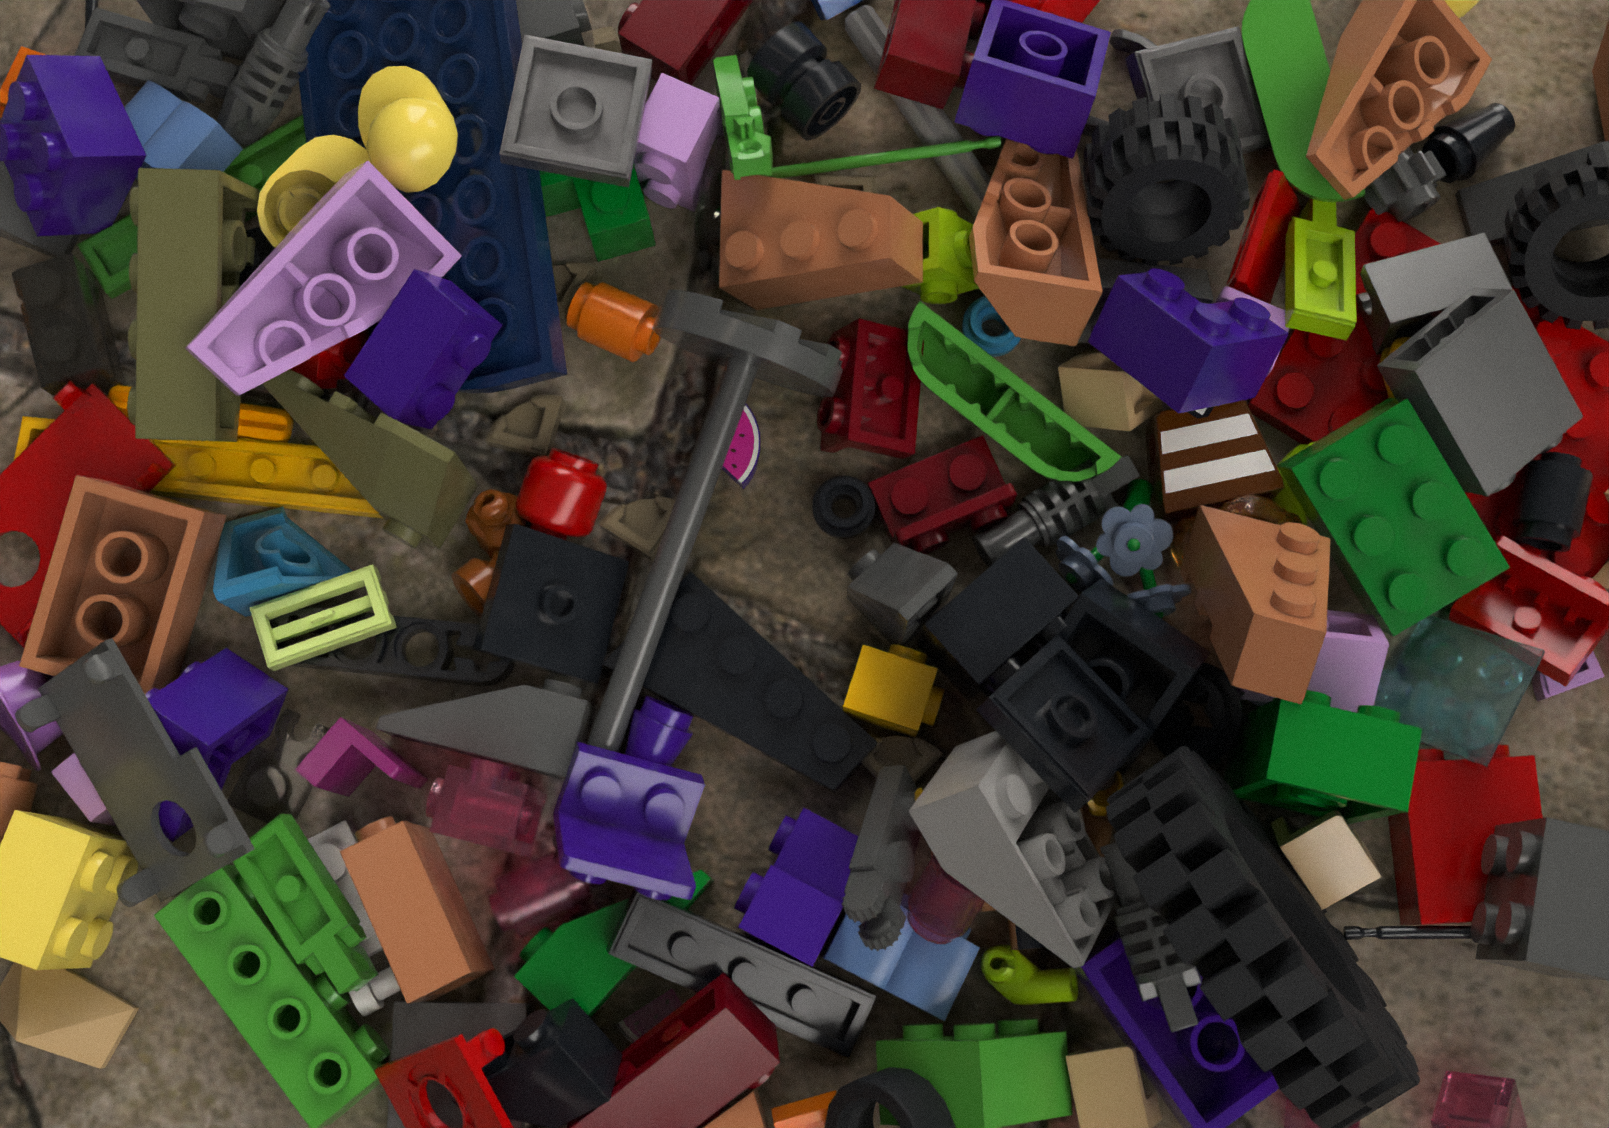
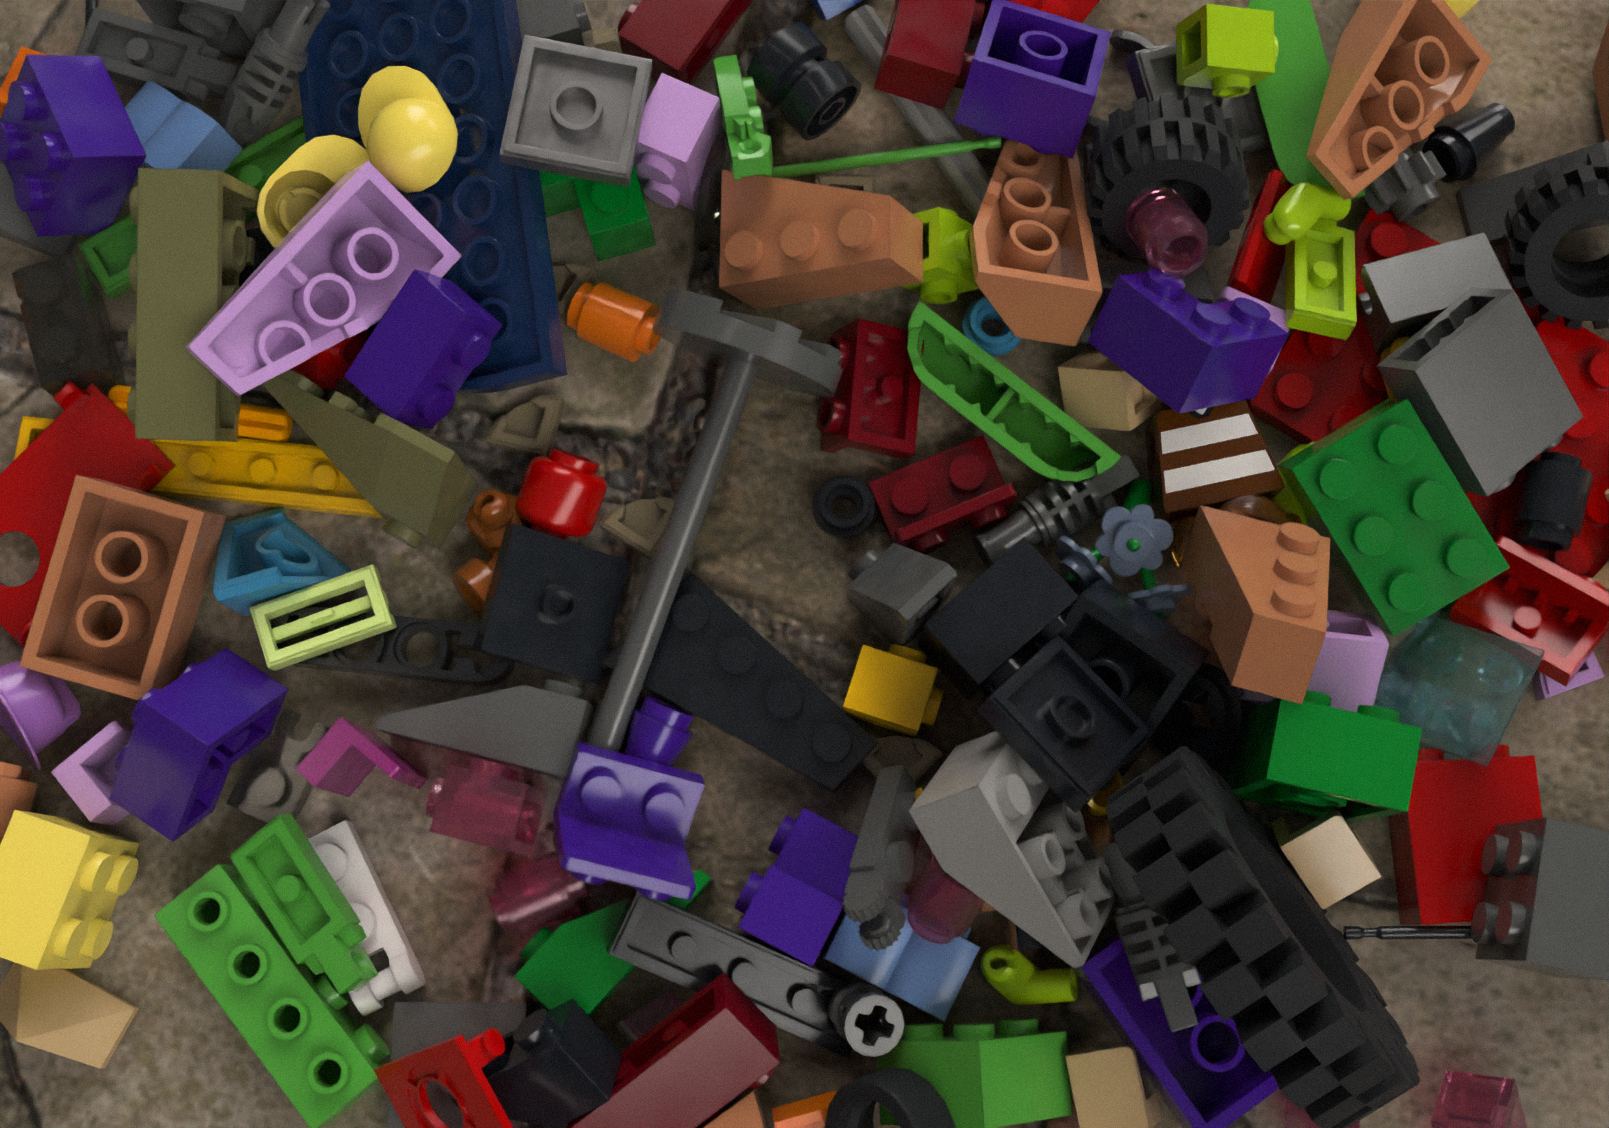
(136, 771): dark grey piece -> none
(415, 909): nougat brick -> none
(744, 450): dark pink tile -> none
(867, 1037): none -> dark grey bush
(1167, 231): none -> clear pink brick
(1226, 49): none -> lime brick
(1301, 209): none -> lime arm

